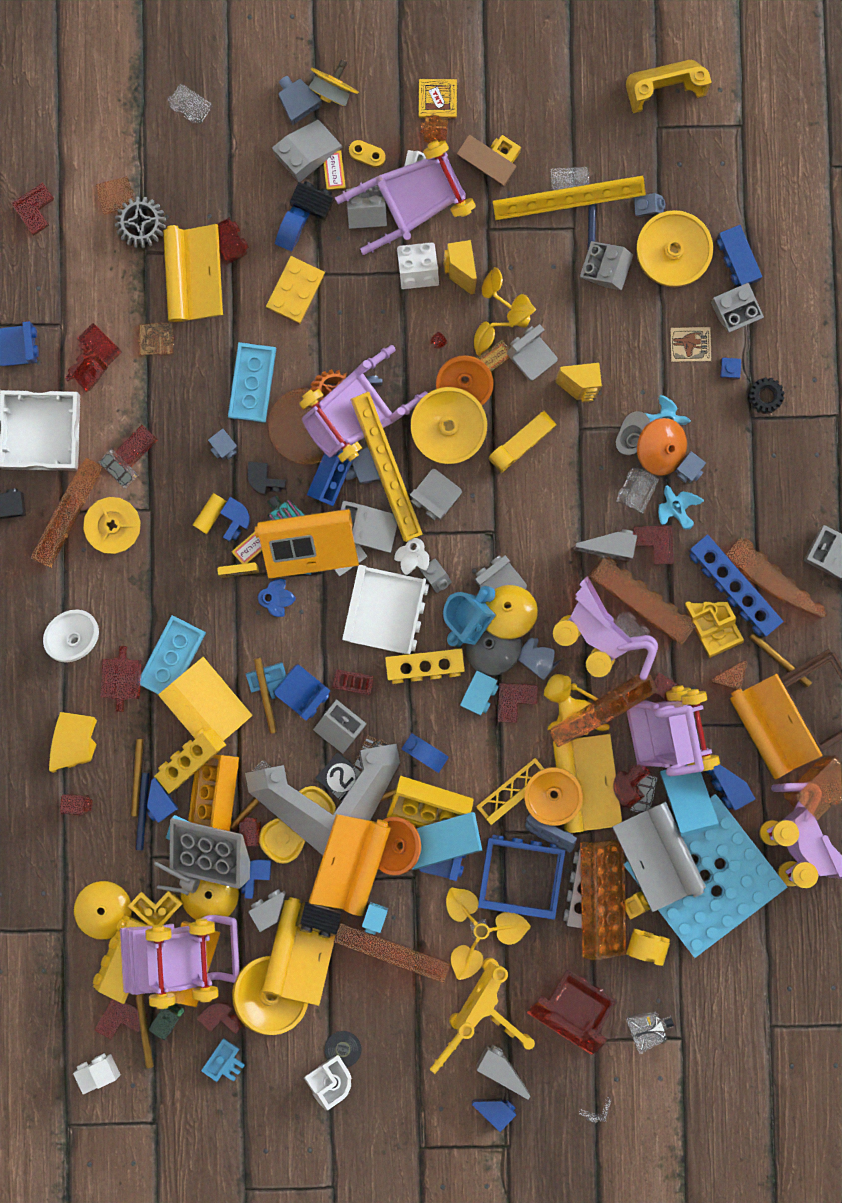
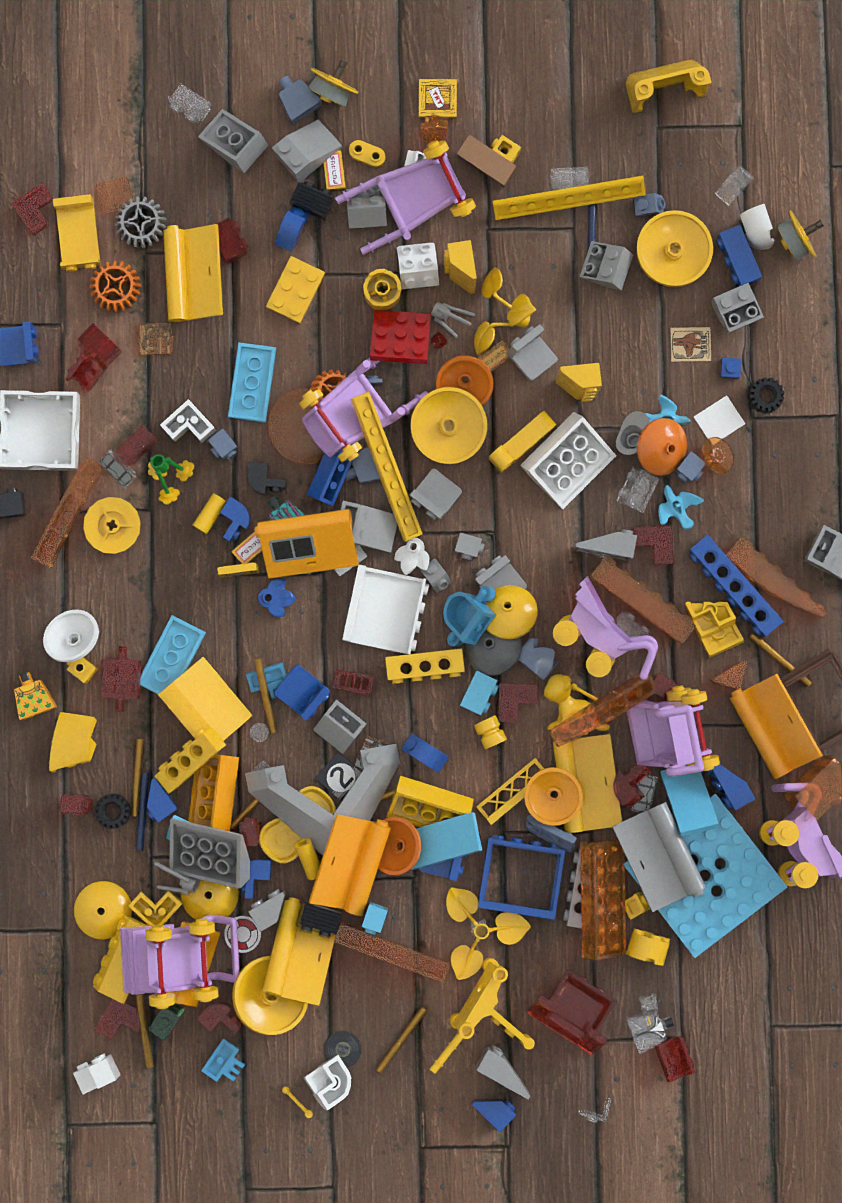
(32, 697): none -> torso
(77, 232): none -> yellow panel
(87, 672): none -> yellow brick
(101, 815): none -> black tyre
(105, 273): none -> orange gear
(158, 469): none -> plant
(188, 418): none -> white brick
(234, 140): none -> light grey slope
(247, 934): none -> sticker
(259, 732): none -> clear plate
(308, 857): none -> yellow piece
(308, 1113): none -> yellow hinge
(384, 279): none -> yellow brick
(400, 337): none -> red plate
(401, 1039): none -> pearl gold bar
(442, 311): none -> light grey plant
(469, 546): none -> light grey brick
(490, 732): none -> yellow wheel
(568, 460): none -> white slope
(648, 1003): none -> clear wheel
(674, 1058): none -> clear red bracket
(718, 455): none -> clear orange dish
(719, 419): none -> white sticker
(734, 185): none -> clear slope
(757, 227): none -> white brick
(796, 237): none -> piece

